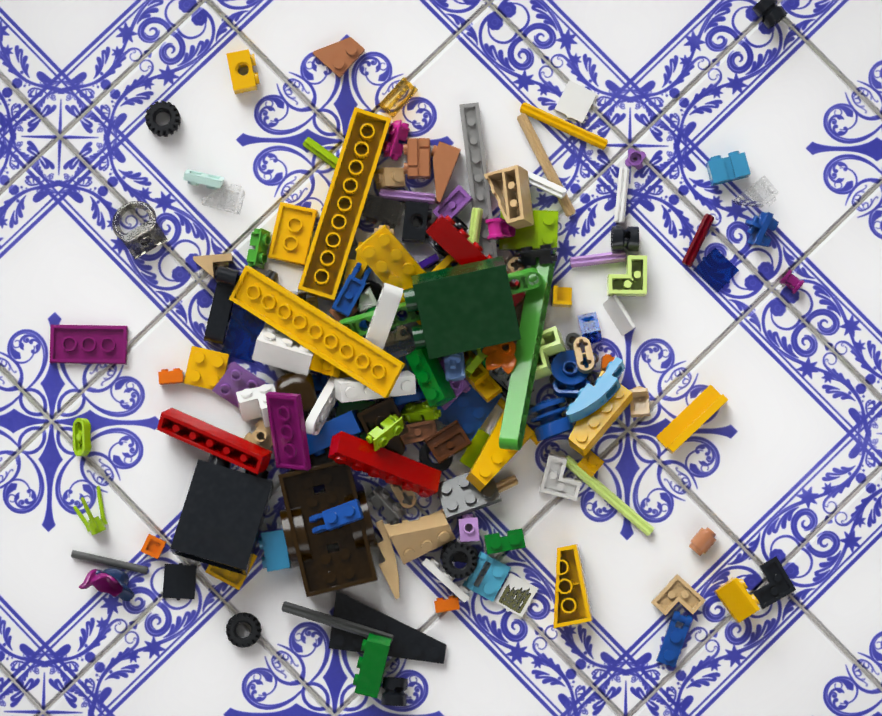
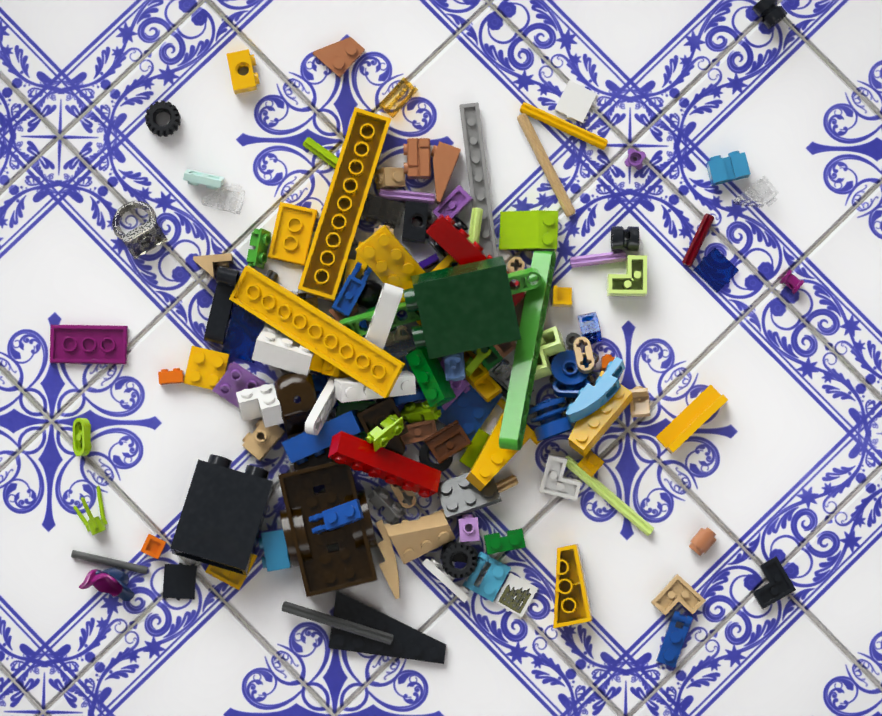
(214, 440): red brick -> none
(255, 629): black tyre -> none
(288, 430): magenta tile -> none
(367, 300): white tile -> none
(372, 665): green brick -> none
(395, 698): black wheel -> none
(396, 132): dark pink hinge -> none
(449, 604): orange piece -> none
(499, 229): dark pink piece -> none
(500, 358): orange plate -> none
(513, 195): tan wedge -> none
(529, 256): black hinge -> none
(546, 185): white axle -> none
(619, 315): white slope -> none
(621, 197): white axle -> none
(737, 599): yellow slope -> none
(758, 228): blue hips -> none

